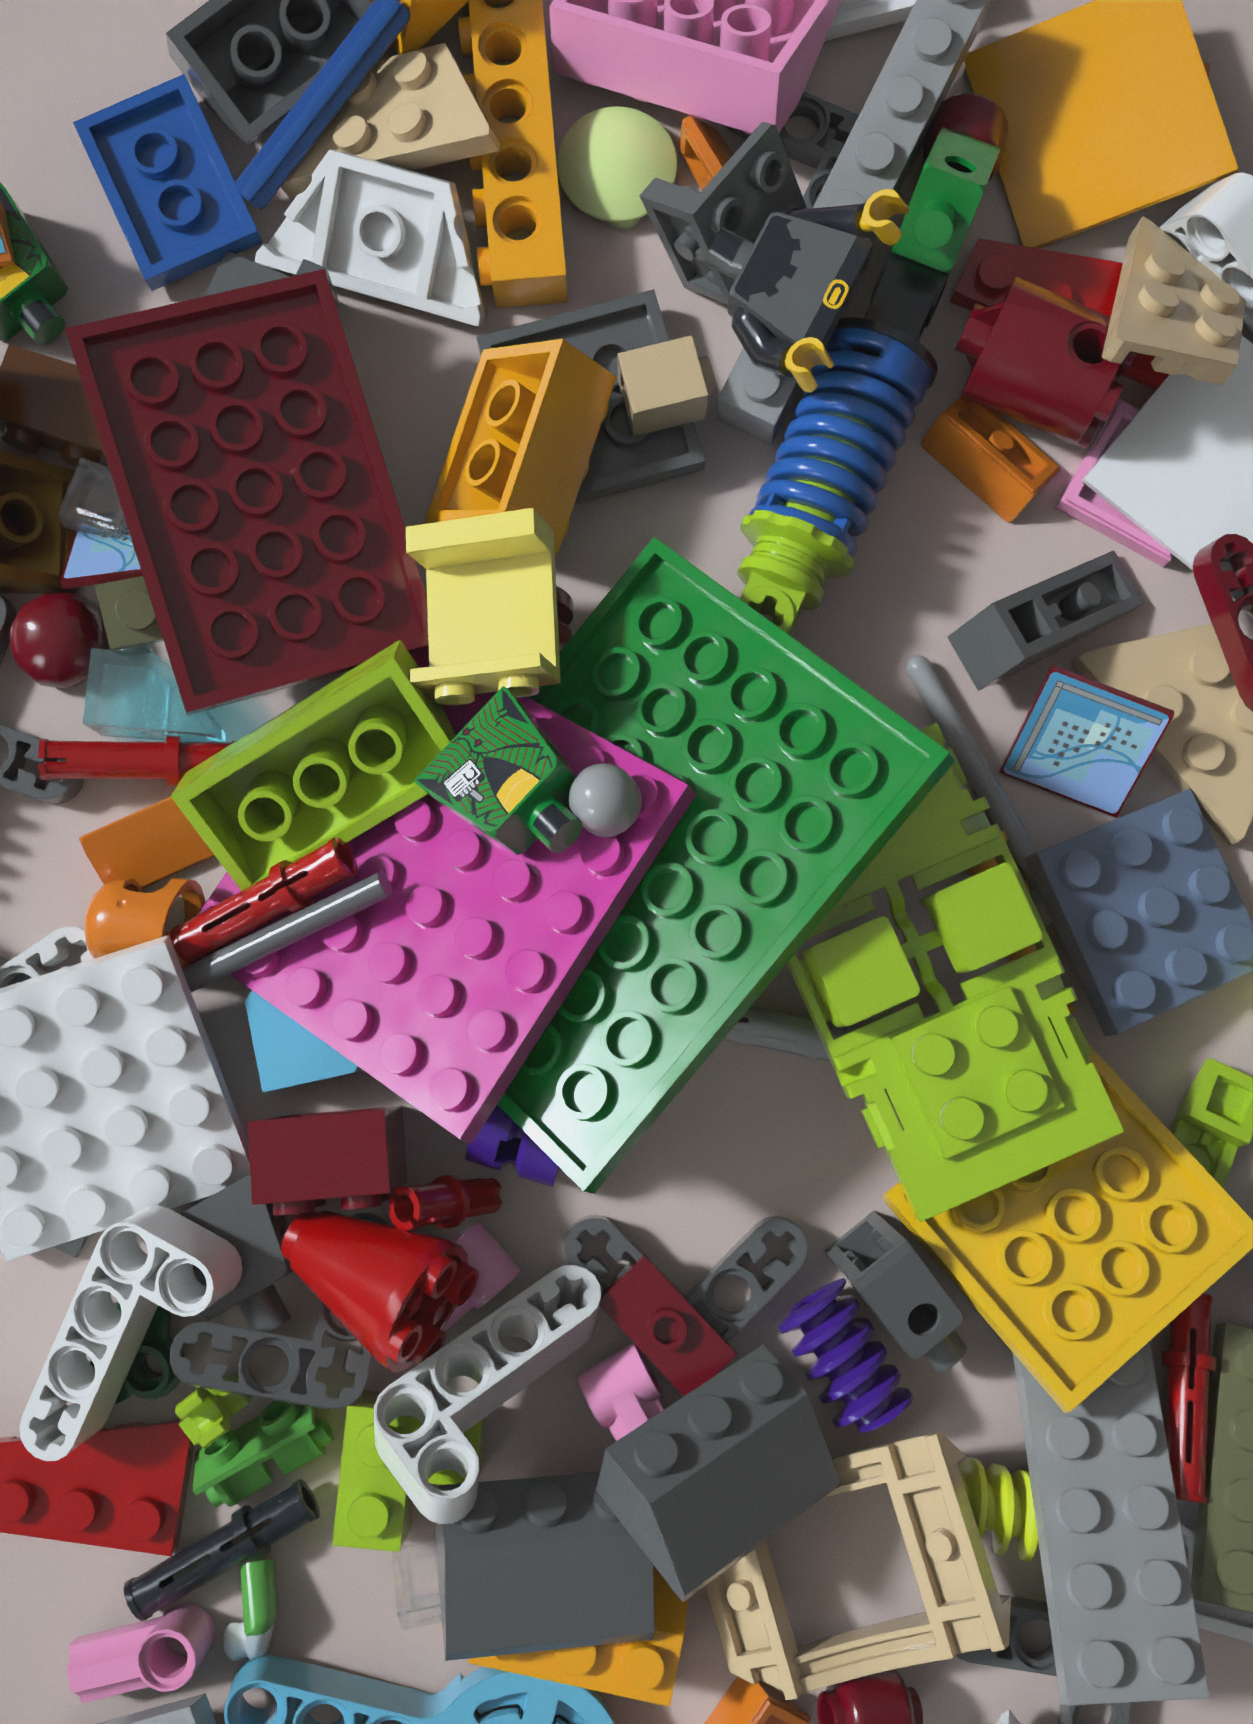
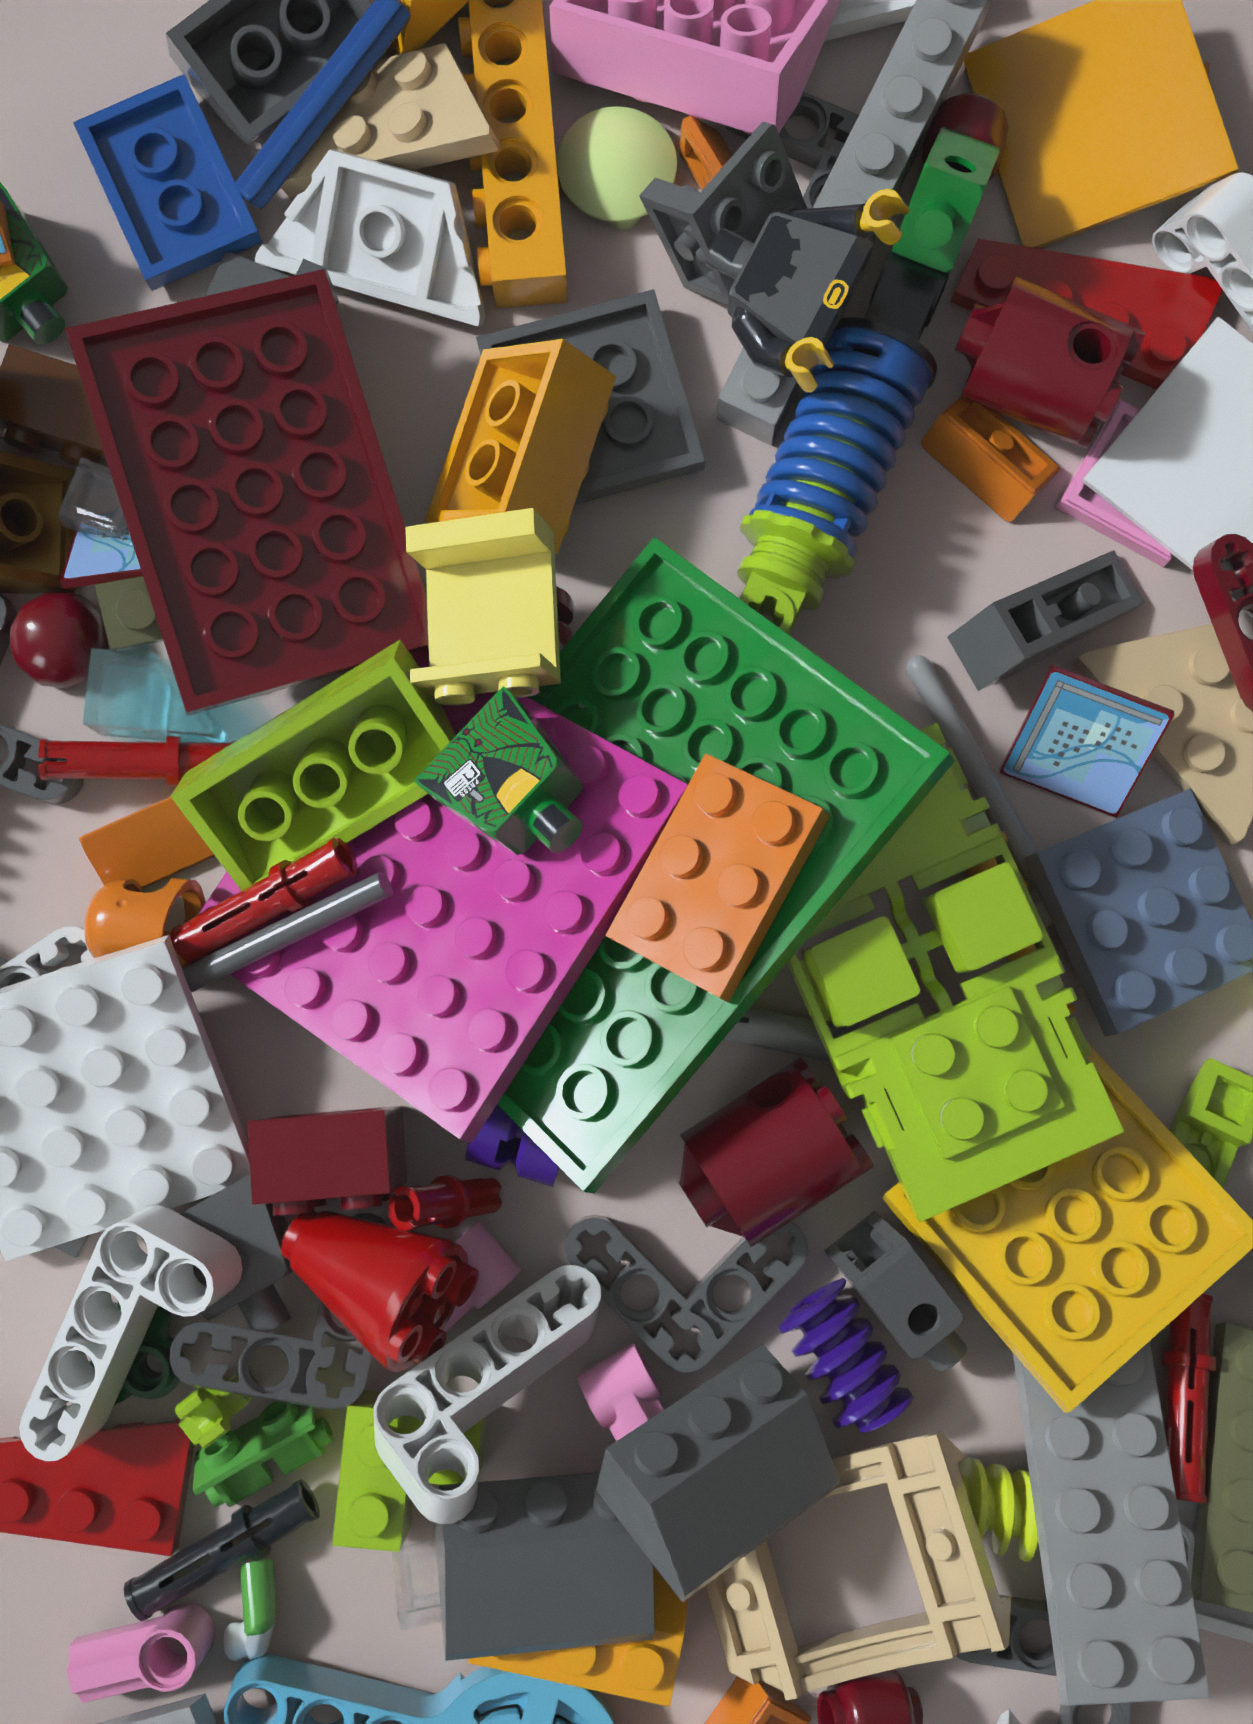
(288, 1052): medium azure slope -> none
(605, 799): light grey piece -> none
(664, 385): tan brick -> none
(666, 1326): dark red plate -> none
(718, 876): none -> orange plate
(769, 1155): none -> dark red cylinder
(1174, 310): tan wing -> none

